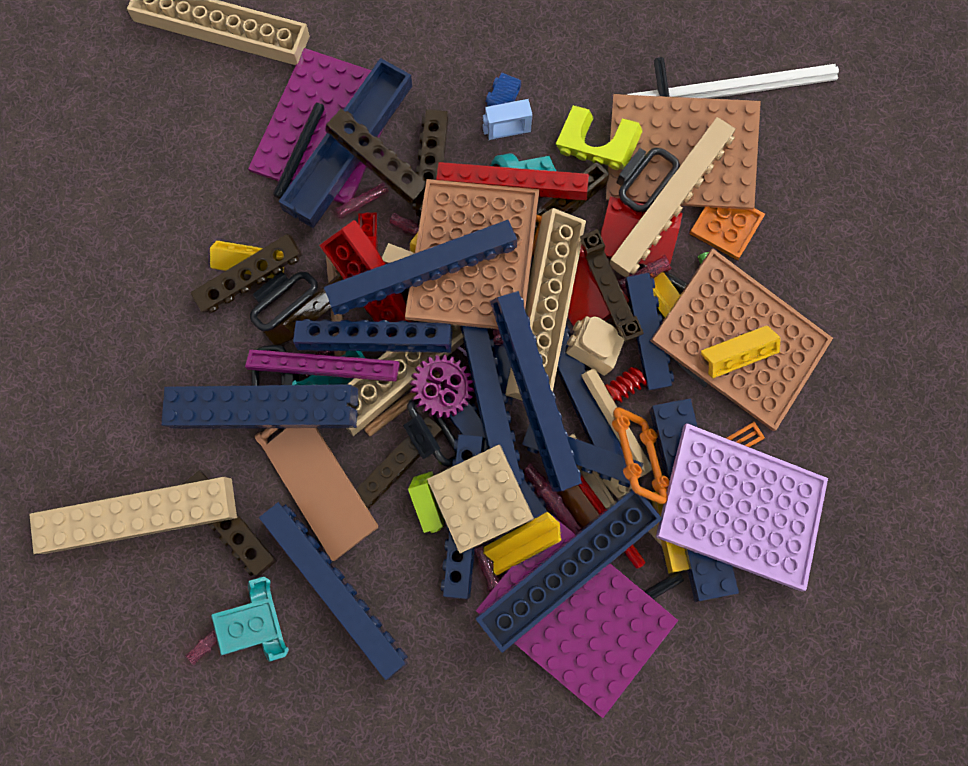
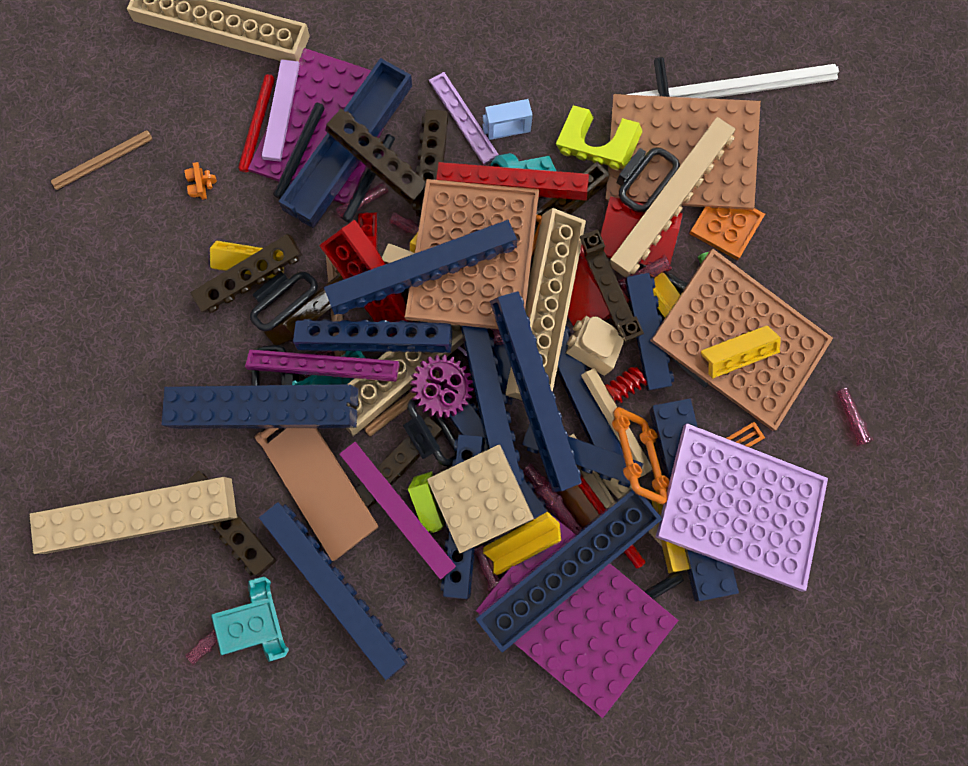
(101, 160): none -> medium nougat axle
(199, 189): none -> orange hips
(256, 123): none -> red axle
(280, 110): none -> lavender tile
(364, 185): none -> black axle
(397, 510): none -> magenta tile
(463, 118): none -> lavender tile
(505, 90): blue brick -> none
(857, 425): none -> clear pink pin

